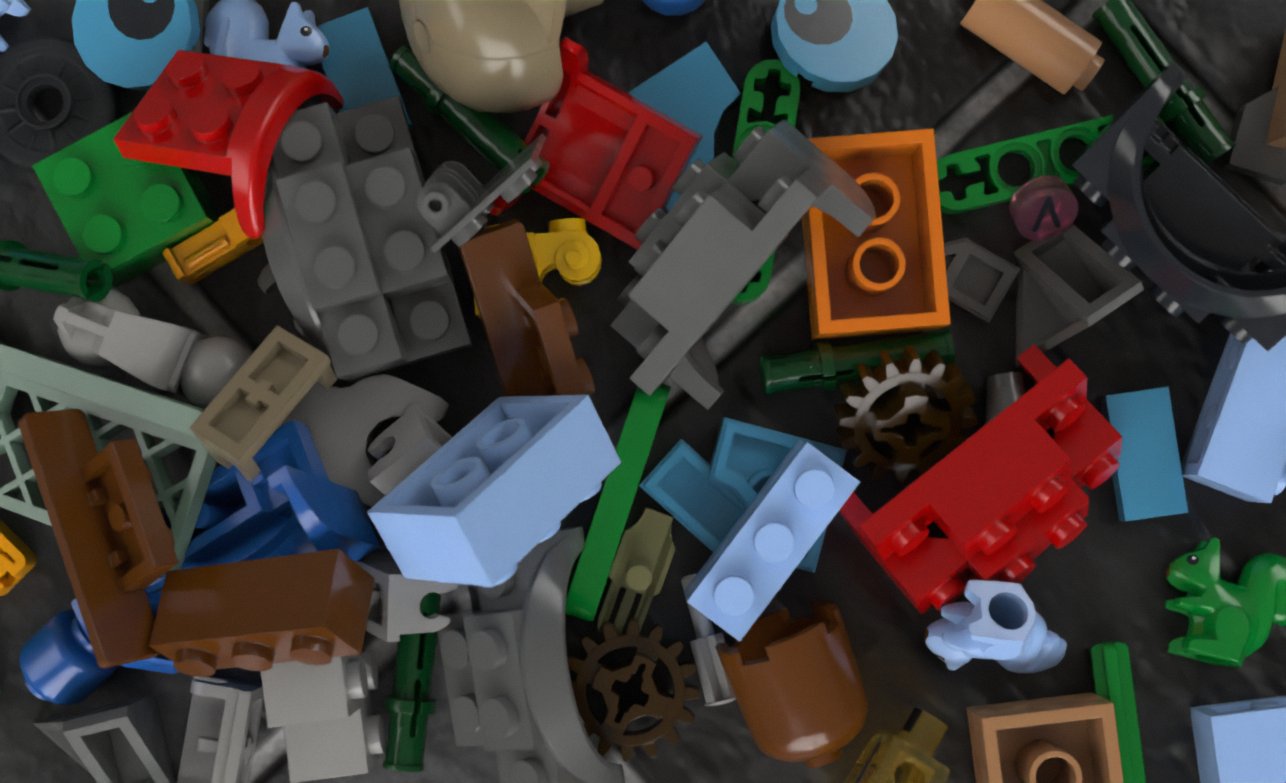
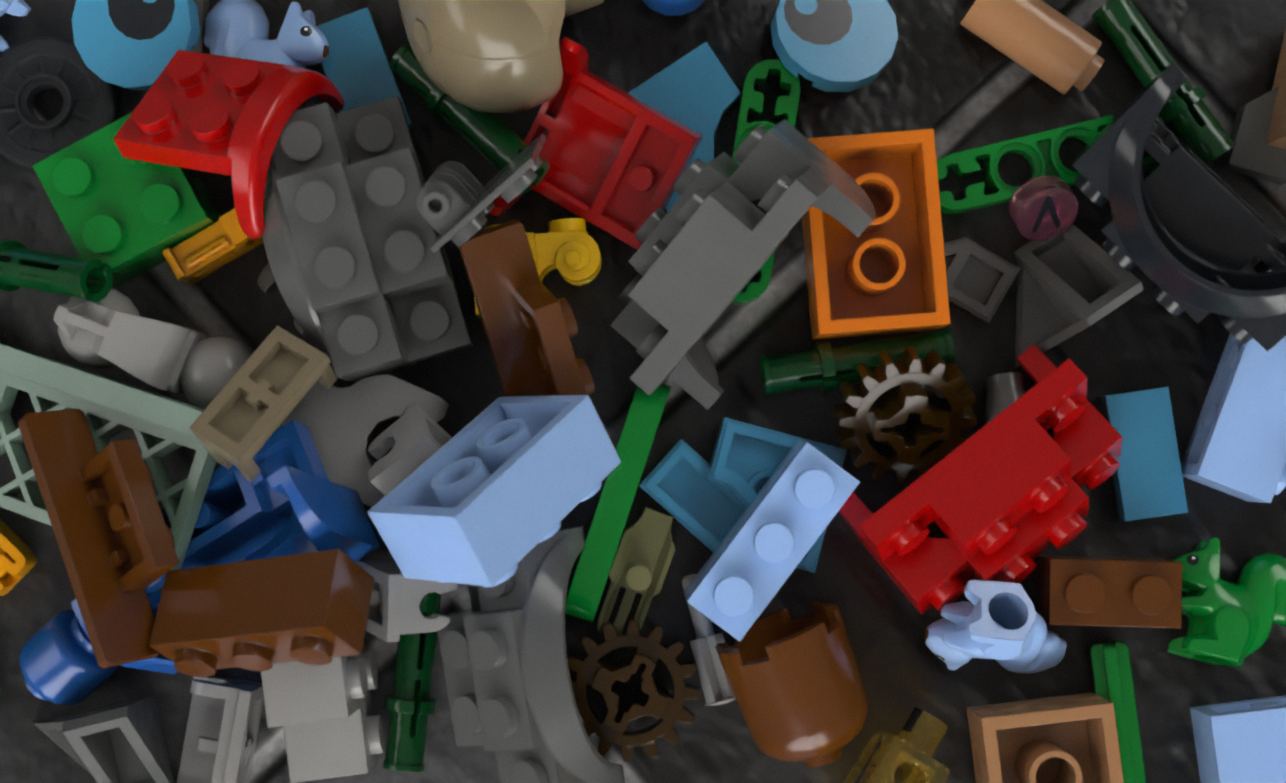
(1108, 591): none -> reddish brown brick

